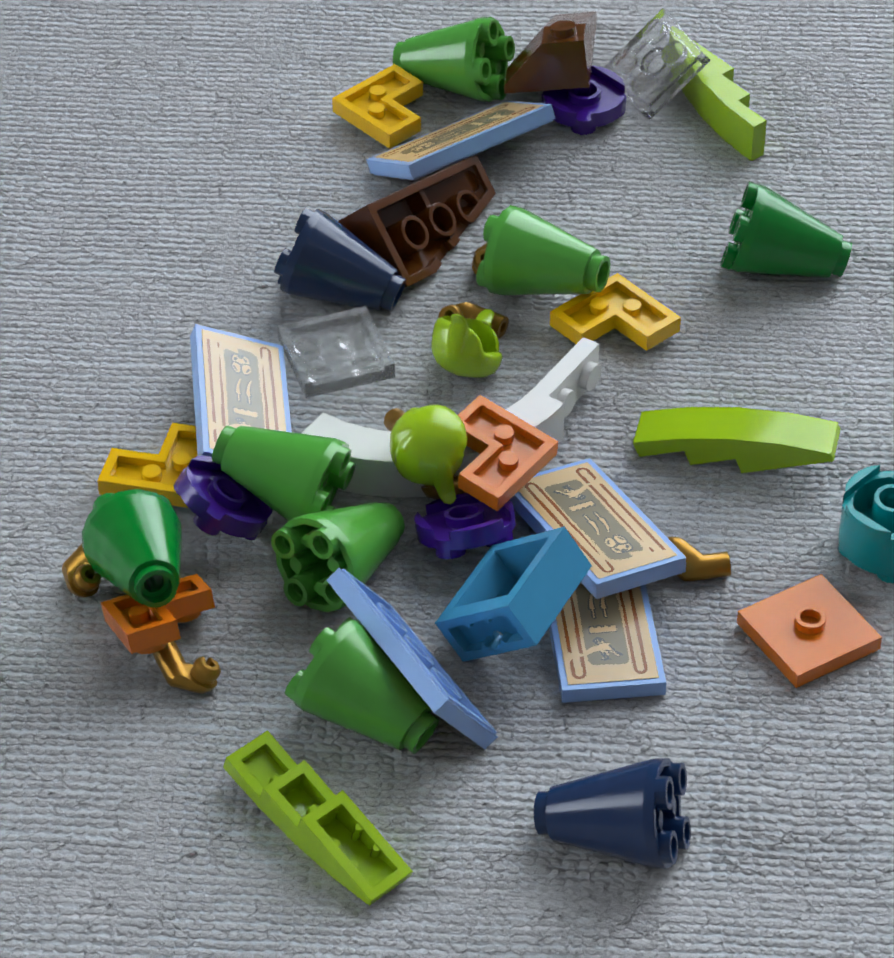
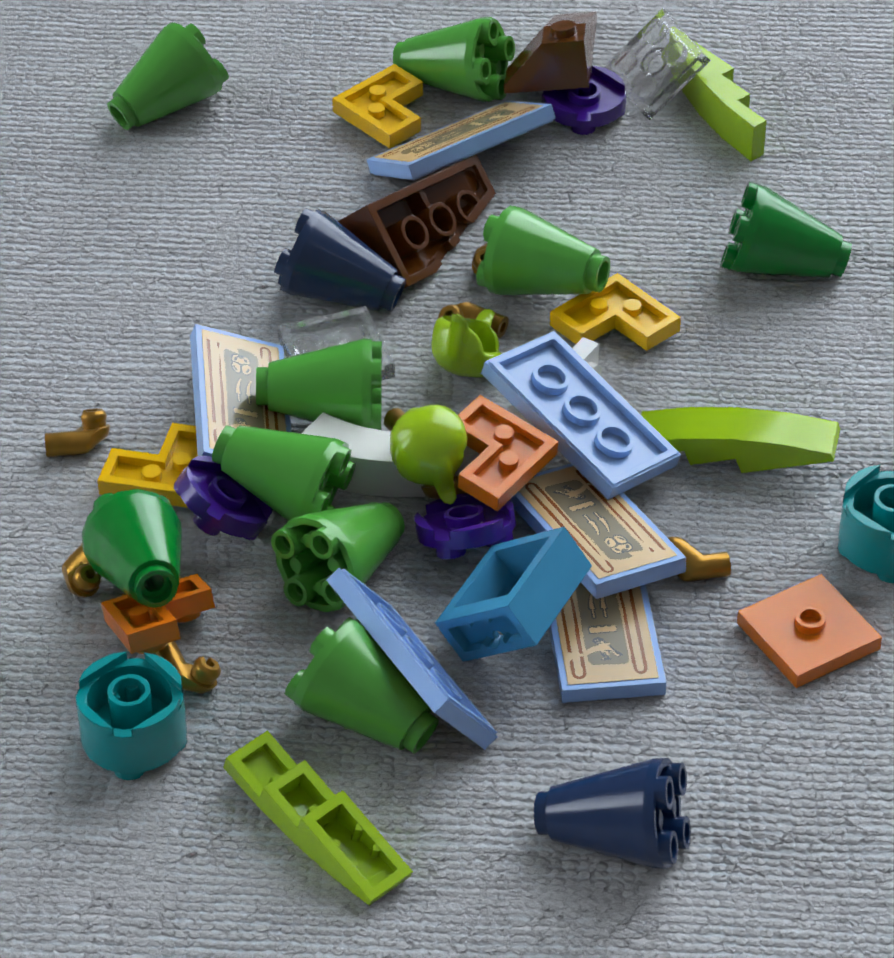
(81, 440): none -> pearl gold arm
(131, 713): none -> teal brick
(167, 77): none -> bright green cone
(330, 380): none -> bright green cone
(582, 412): none -> light blue tile

